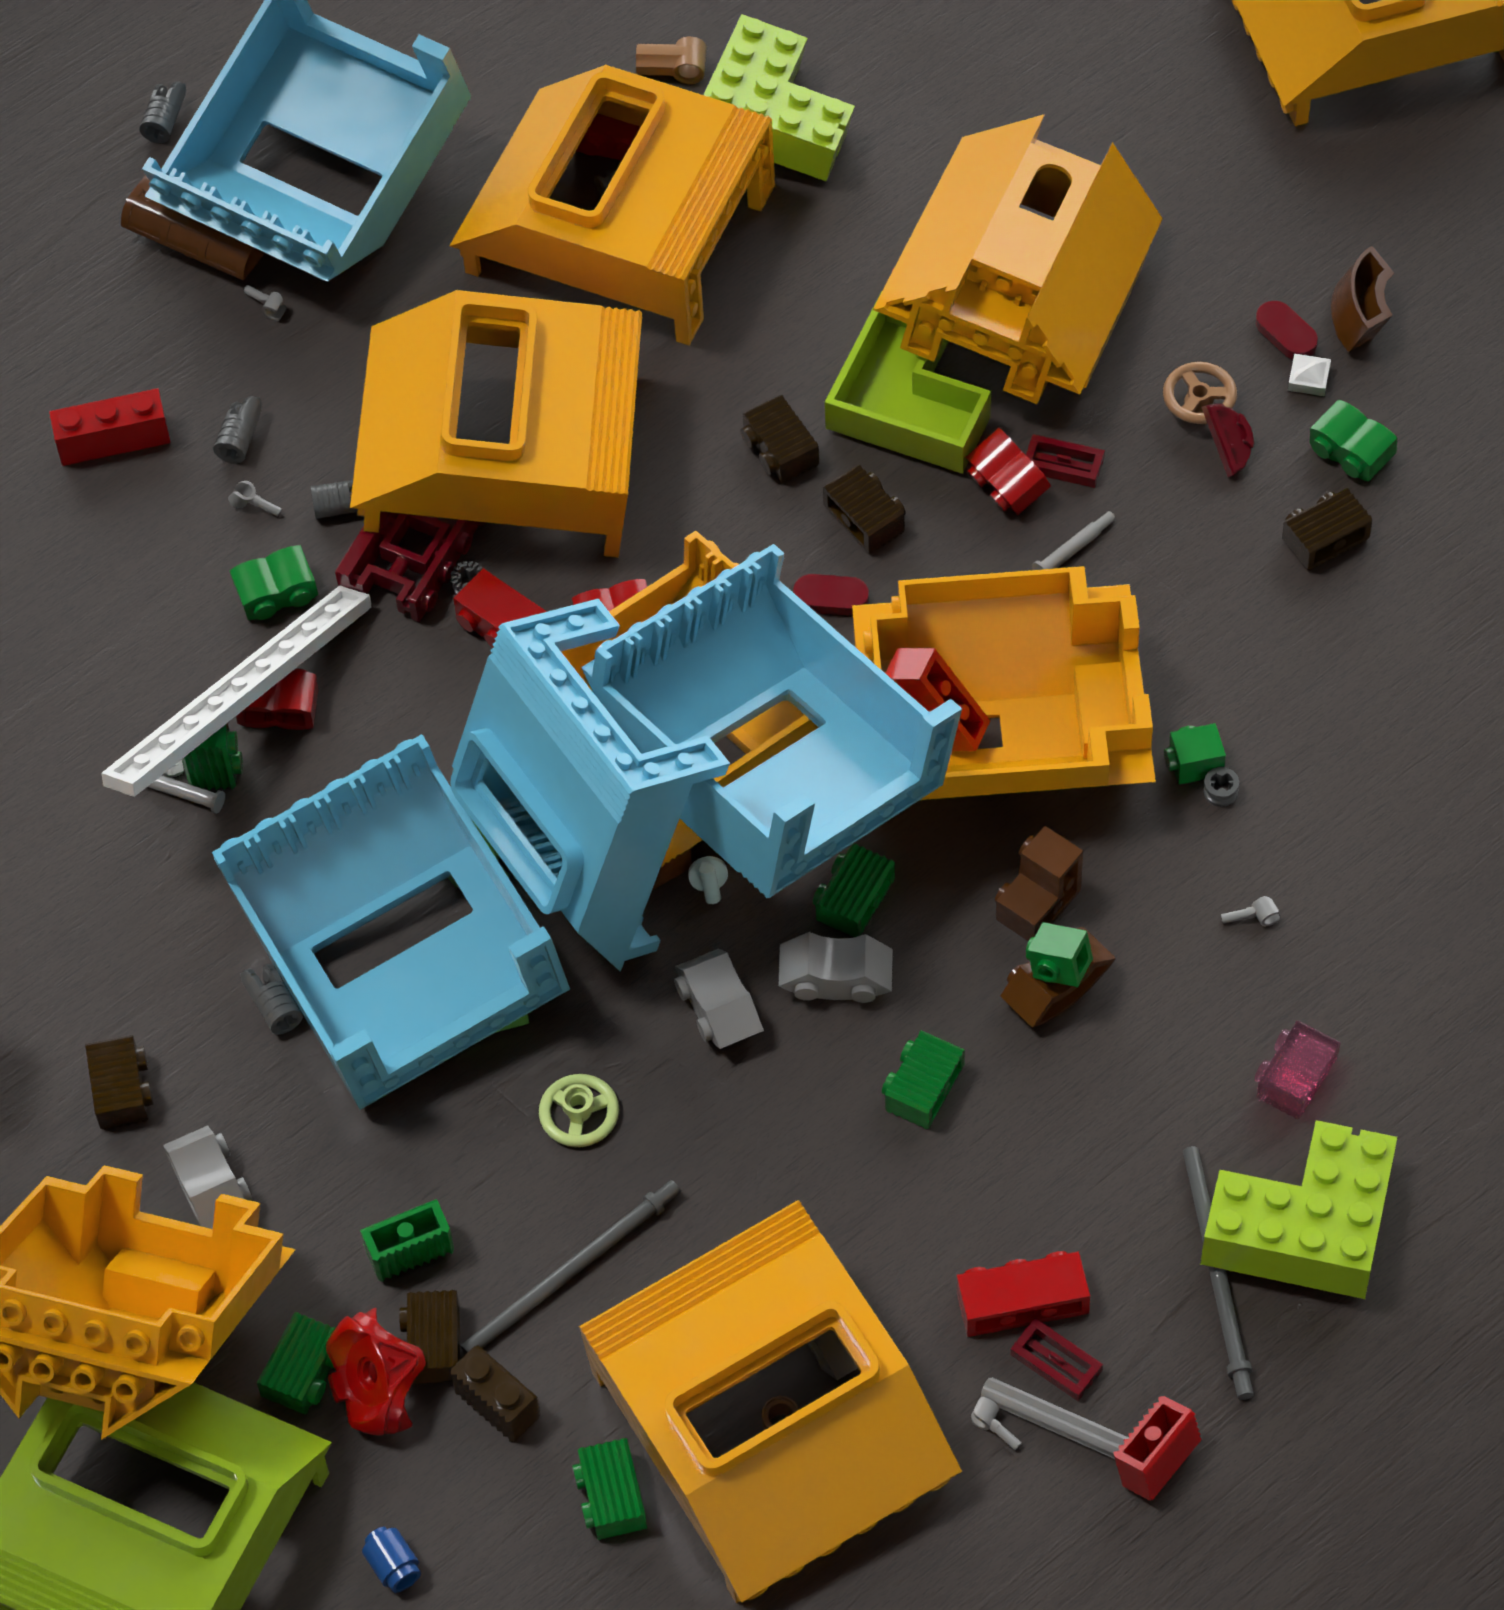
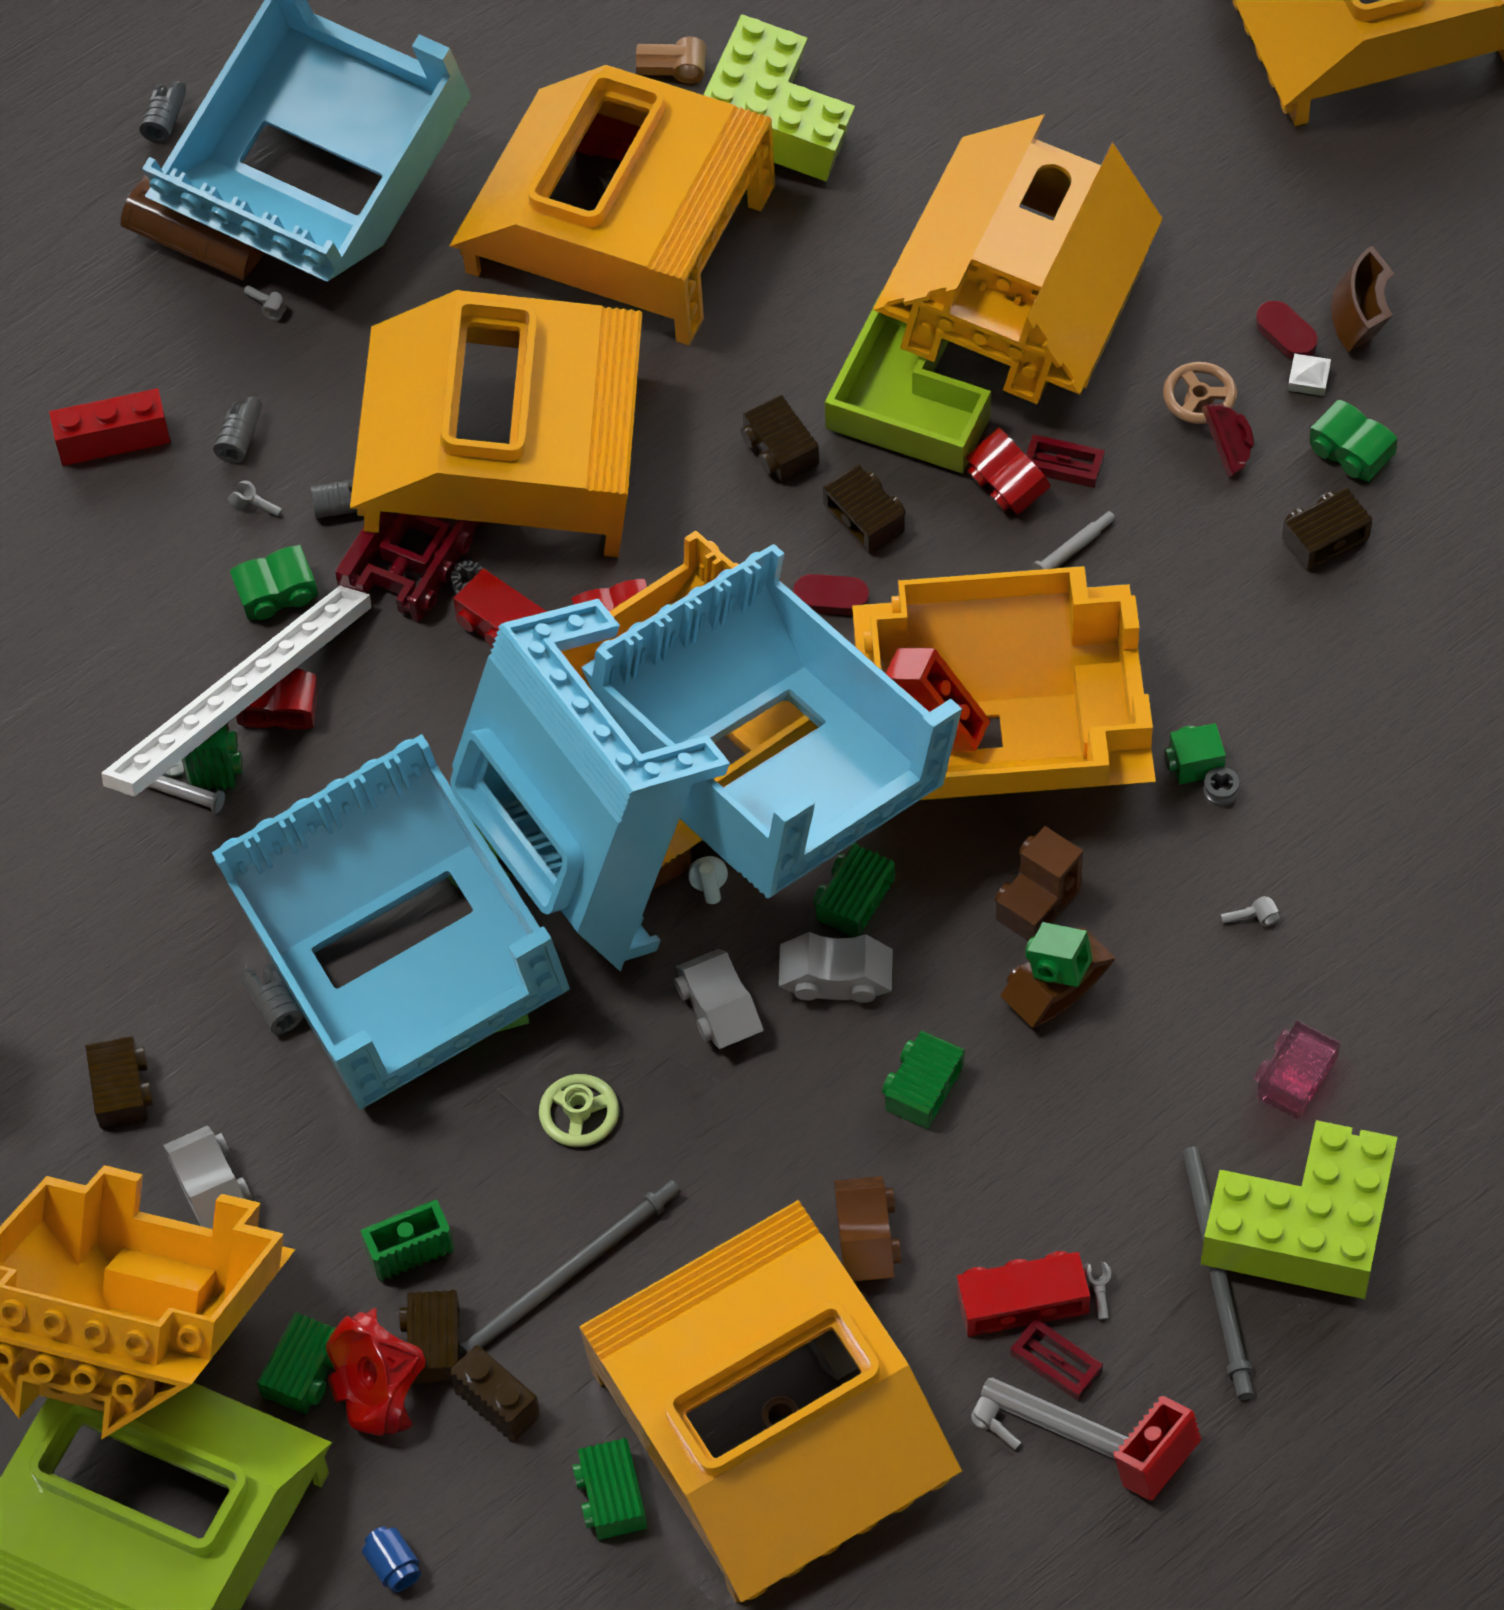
(865, 1228): none -> reddish brown brick
(1099, 1288): none -> light grey hand

